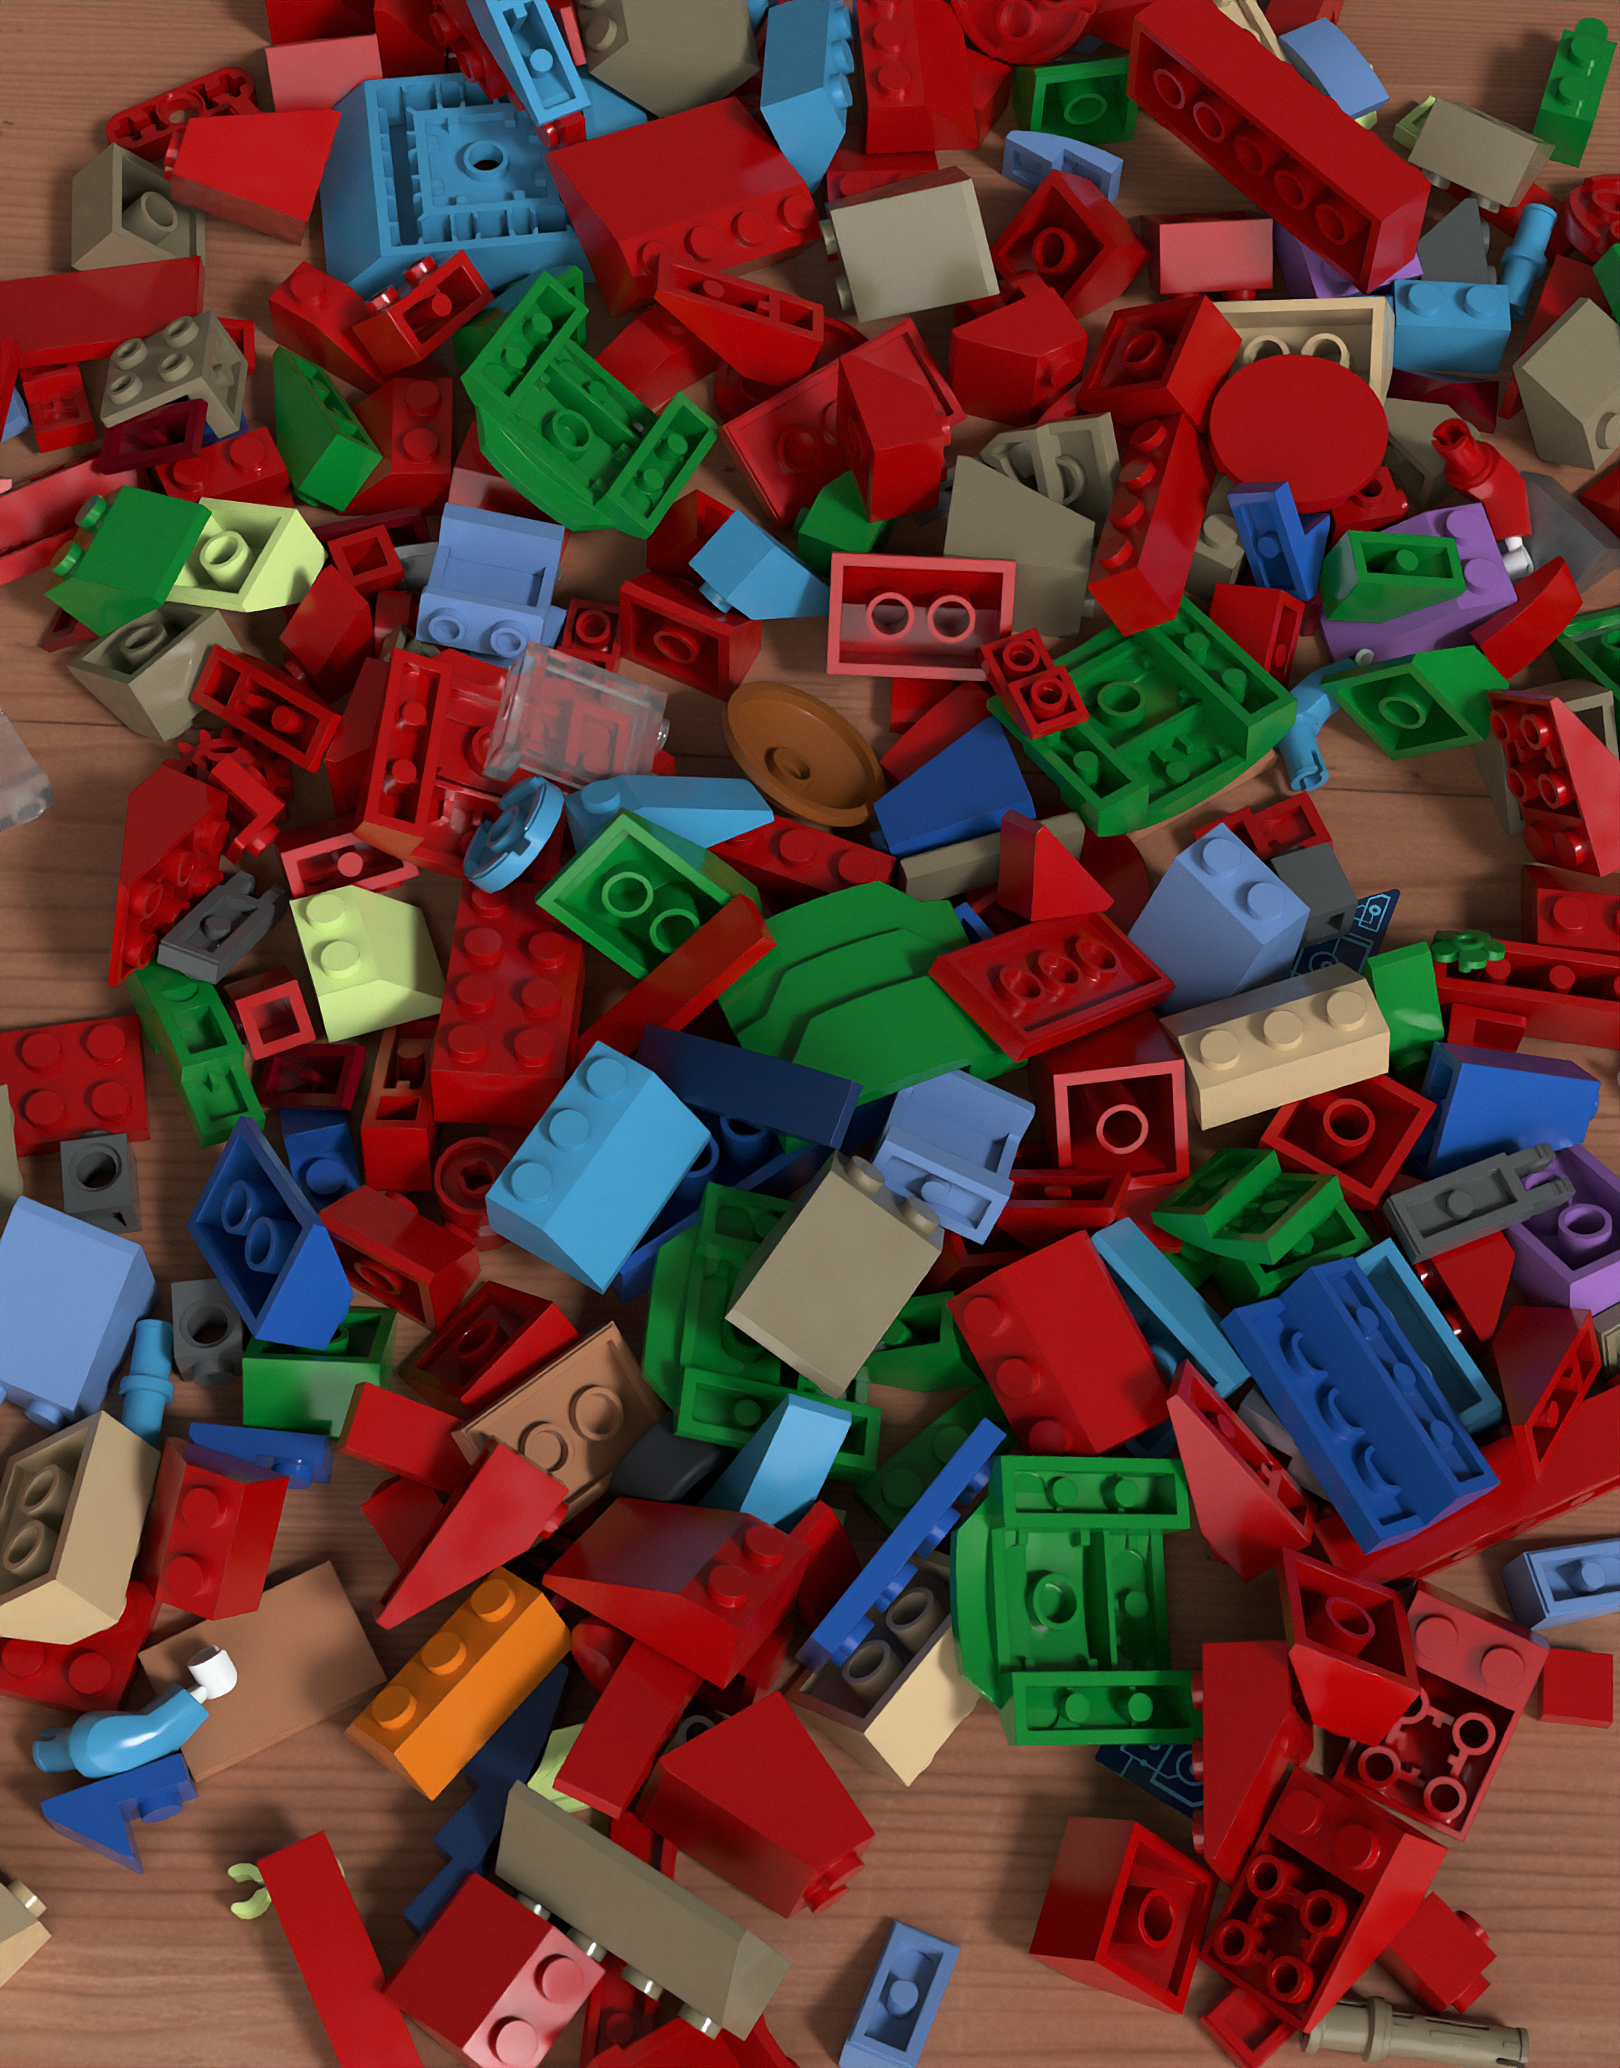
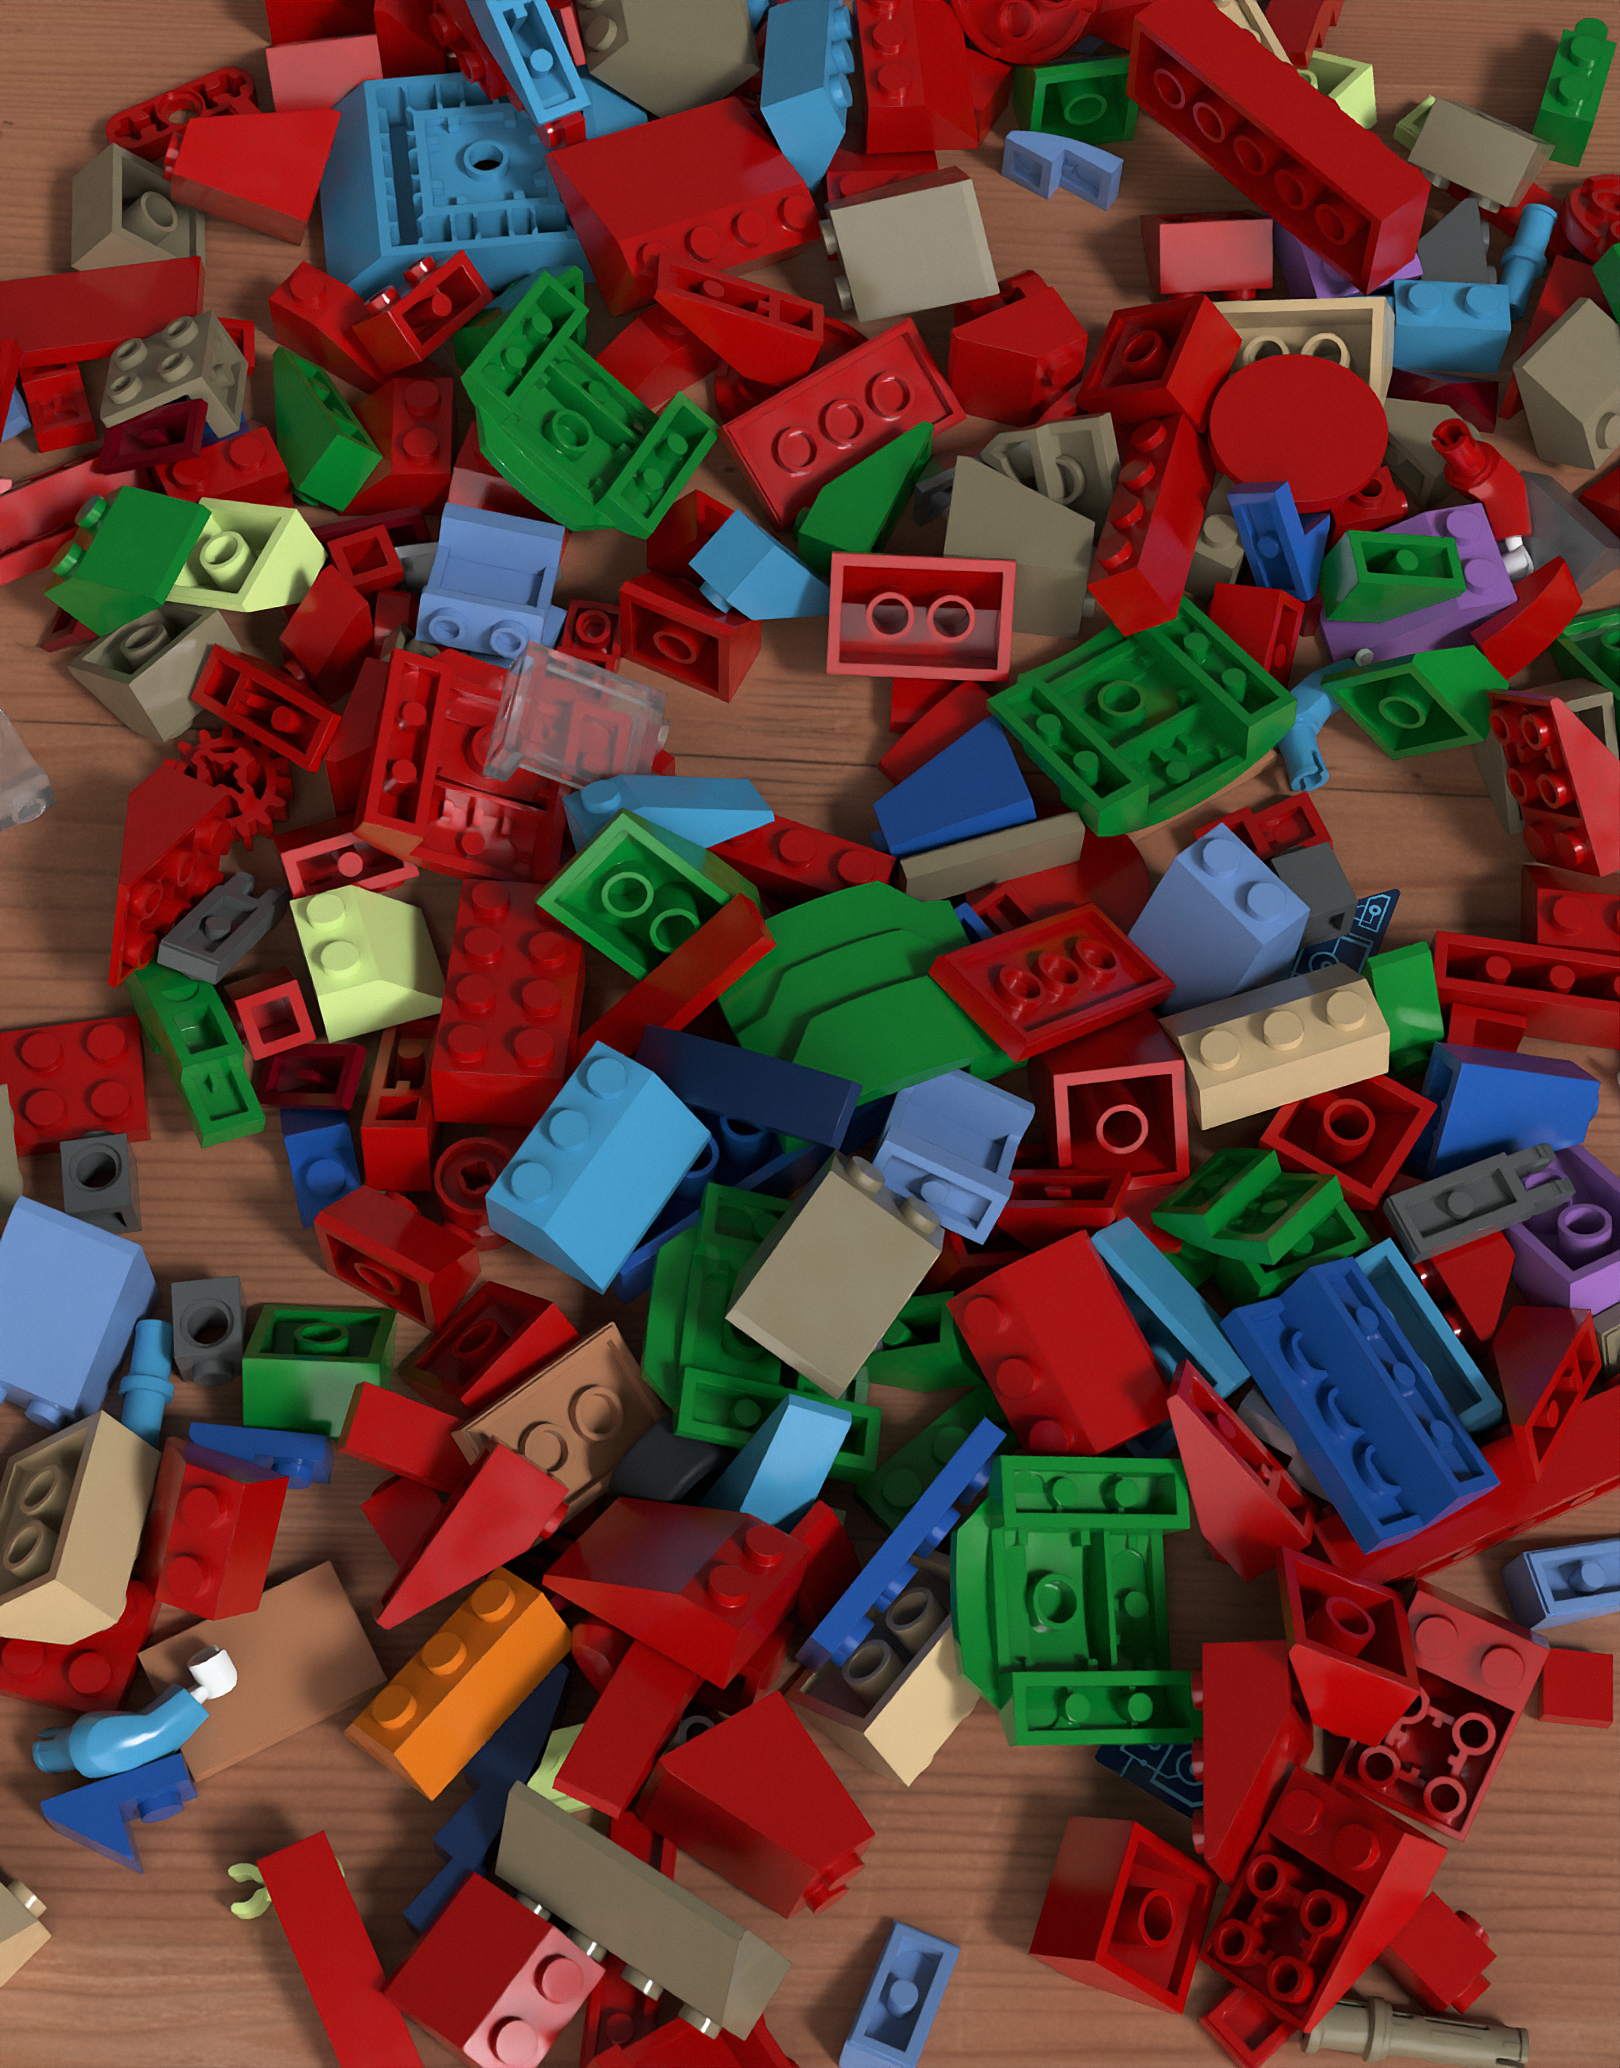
(248, 804): red bracket -> none
(269, 1245): blue slope -> none
(509, 845): dark azure tile -> none
(802, 754): dark orange dish -> none
(890, 439): red slope -> none
(1031, 686): red slope -> none
(1041, 876): red slope -> none
(1073, 243): red slope -> none
(1334, 67): medium blue slope -> none
(1470, 948): green plant -> none

